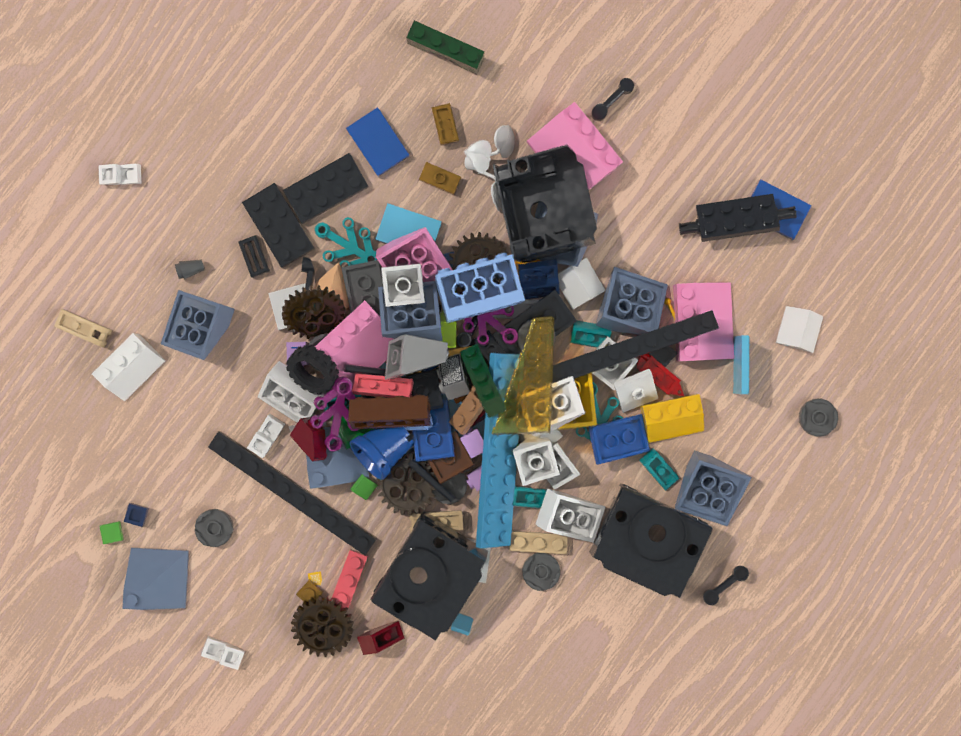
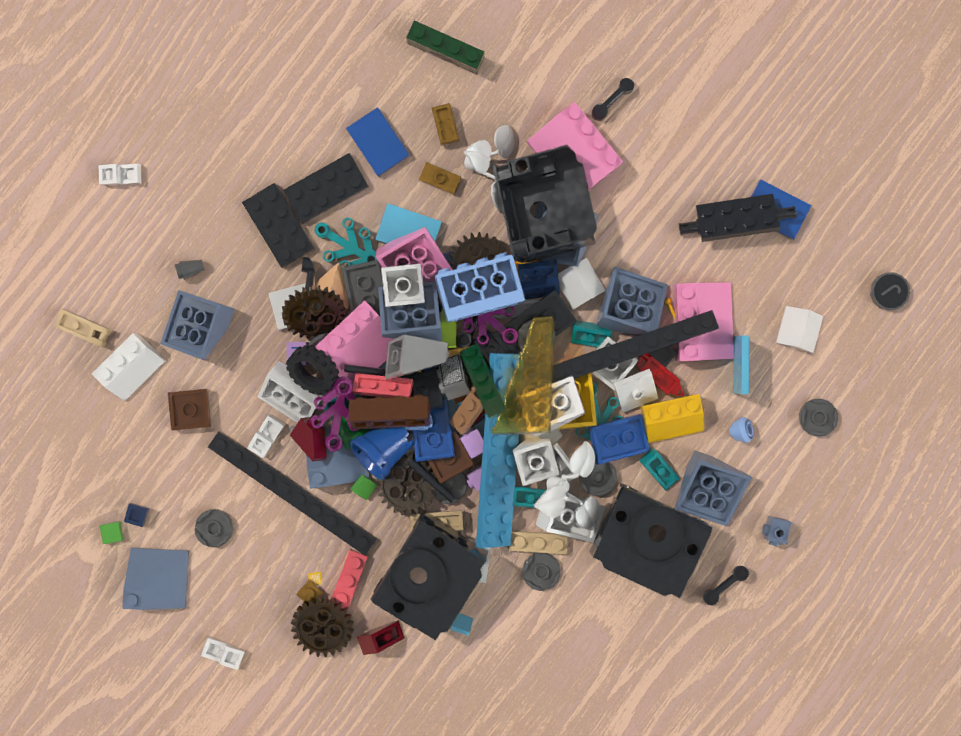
(189, 409): none -> reddish brown plate
(259, 271): black tile -> none
(553, 501): none -> white plant
(600, 480): none -> dark grey tile
(742, 430): none -> light blue cone
(776, 530): none -> sand blue brick
(890, 291): none -> black tile

